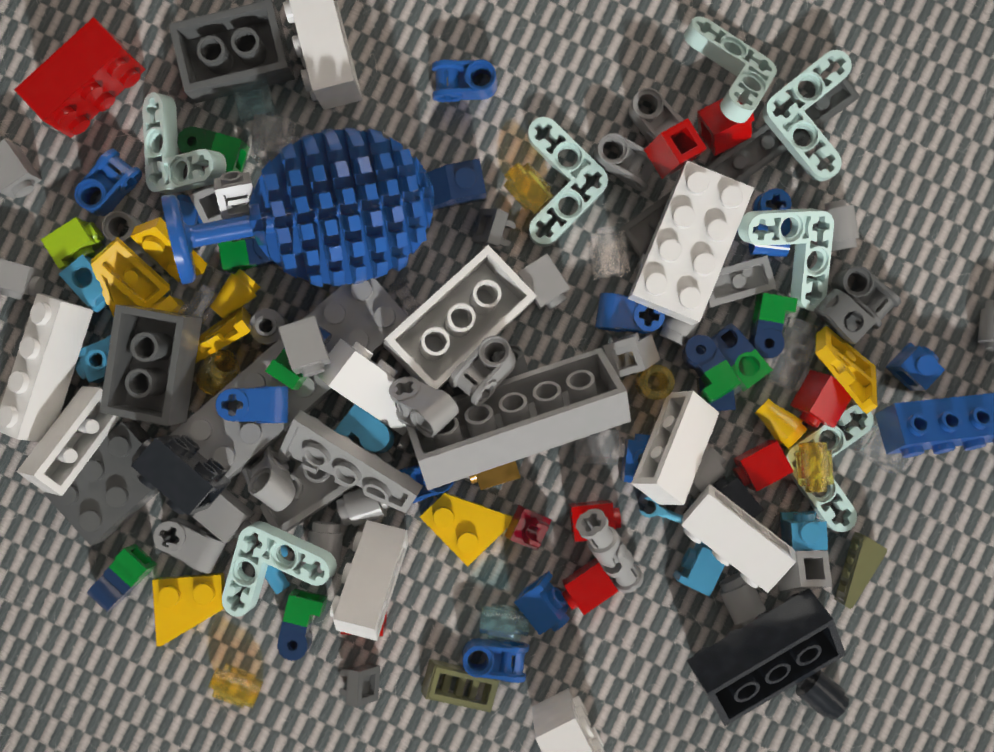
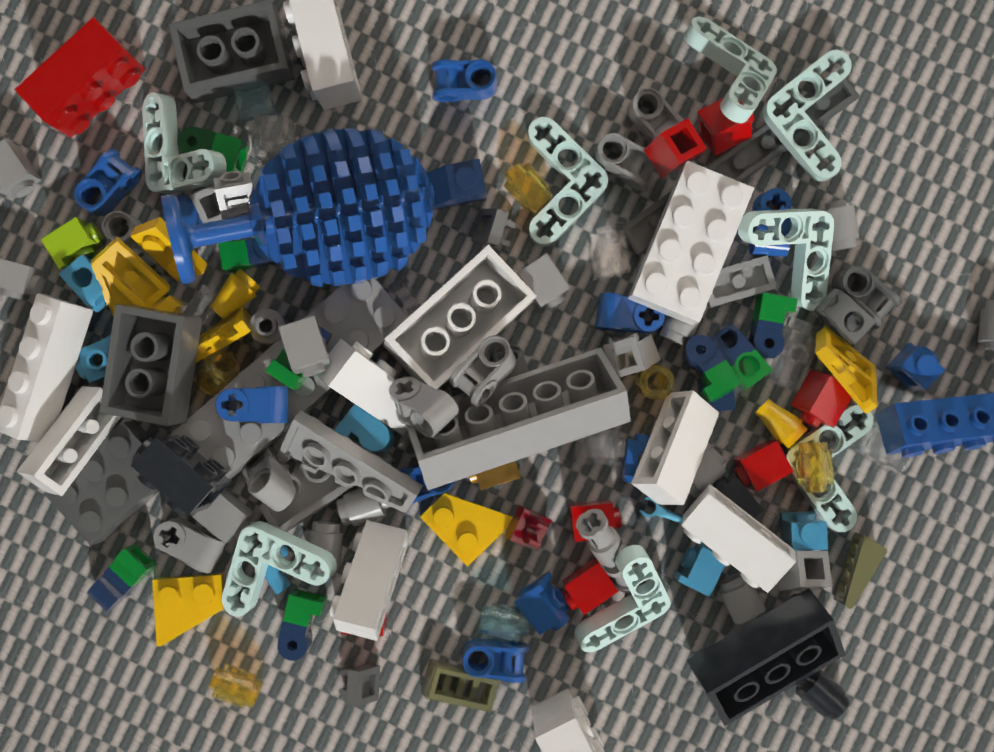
(641, 607): none -> light aqua beam

